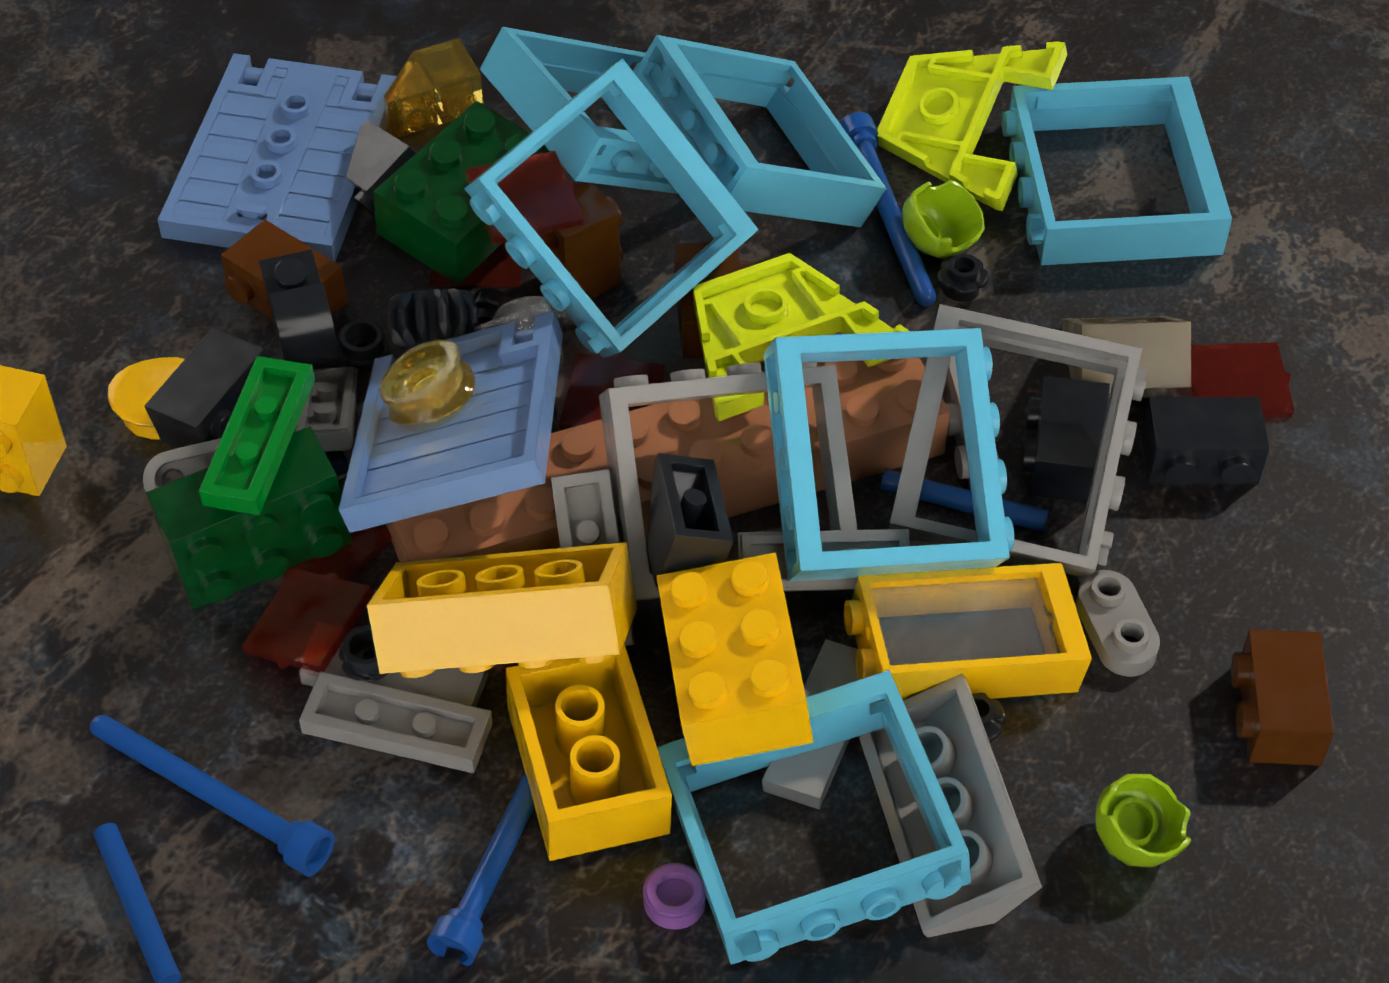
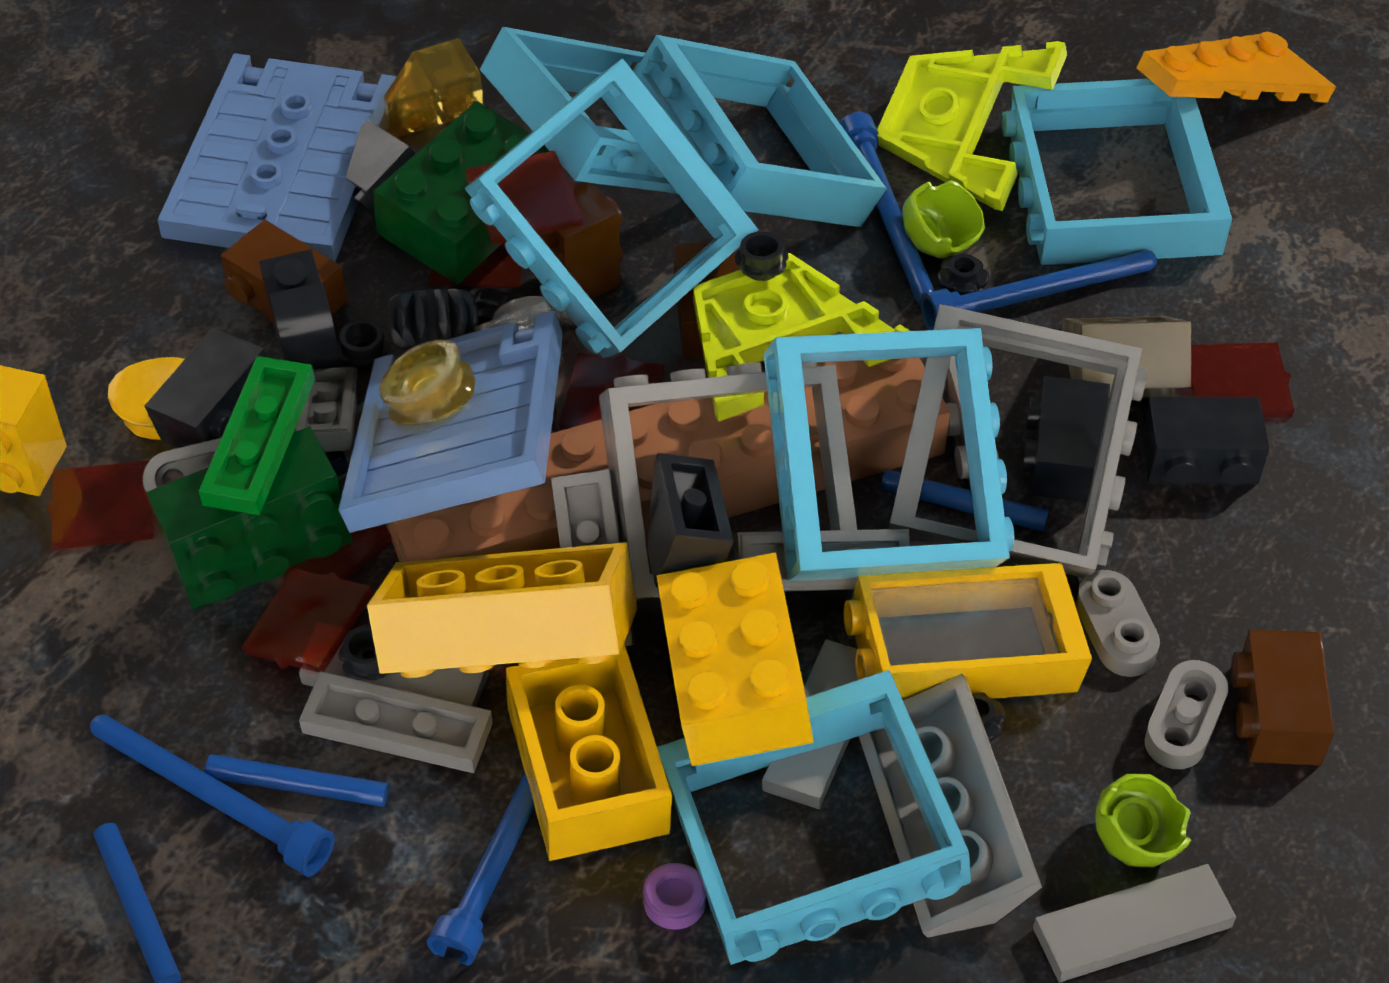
(100, 506): none -> clear red piece
(297, 780): none -> blue bar
(761, 256): none -> black plate
(1037, 286): none -> blue piece
(1133, 922): none -> light grey tile
(1184, 718): none -> light grey plate
(1235, 65): none -> light orange wing

